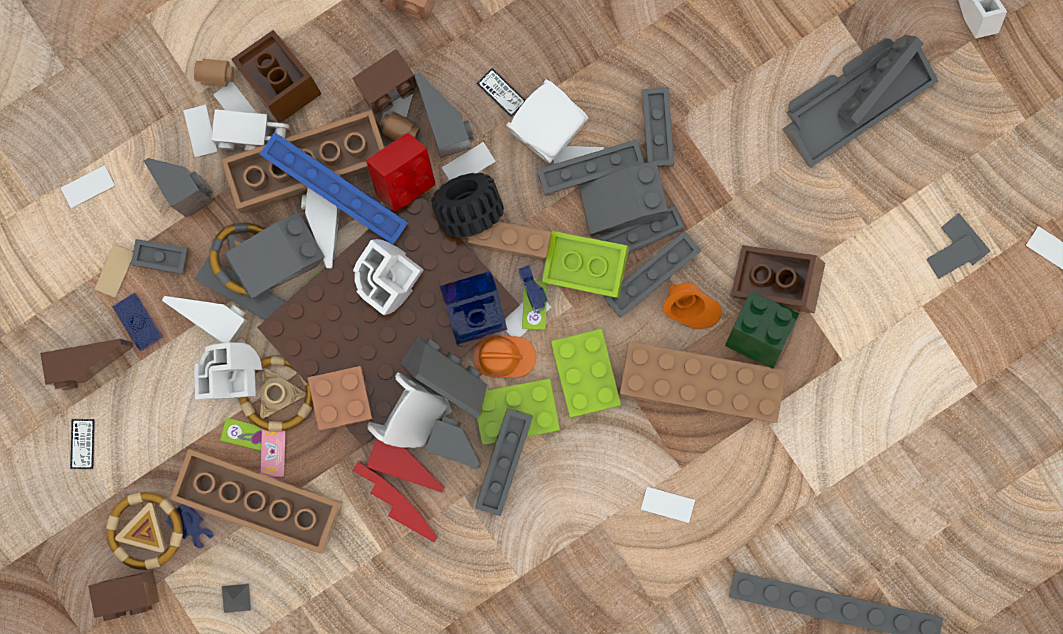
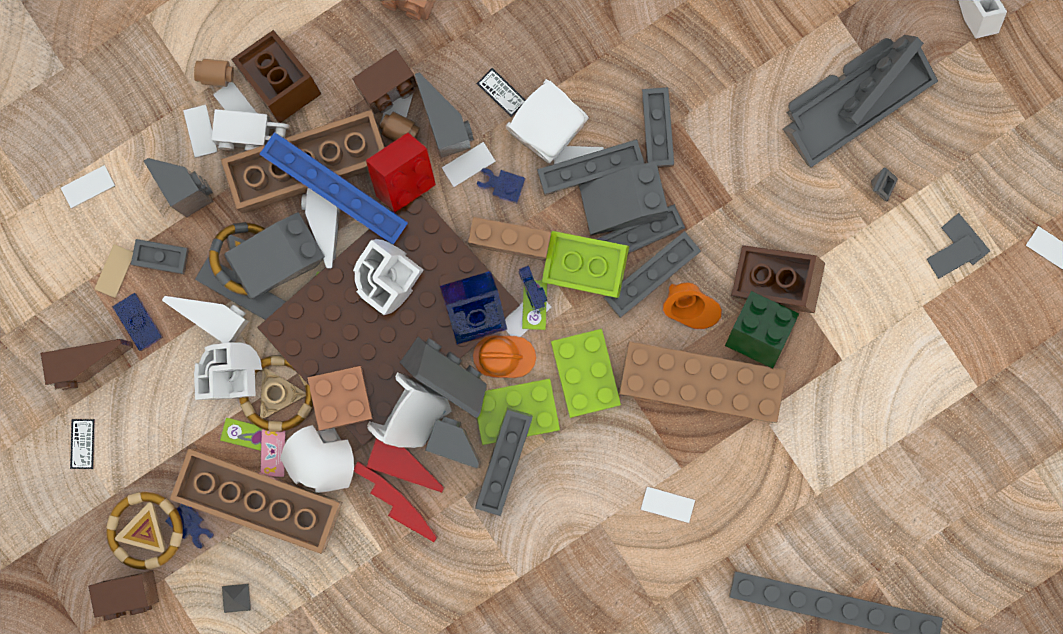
(318, 459): none -> white brick
(467, 205): black tyre -> none
(506, 186): none -> clear blue plate
(884, 184): none -> dark grey slope

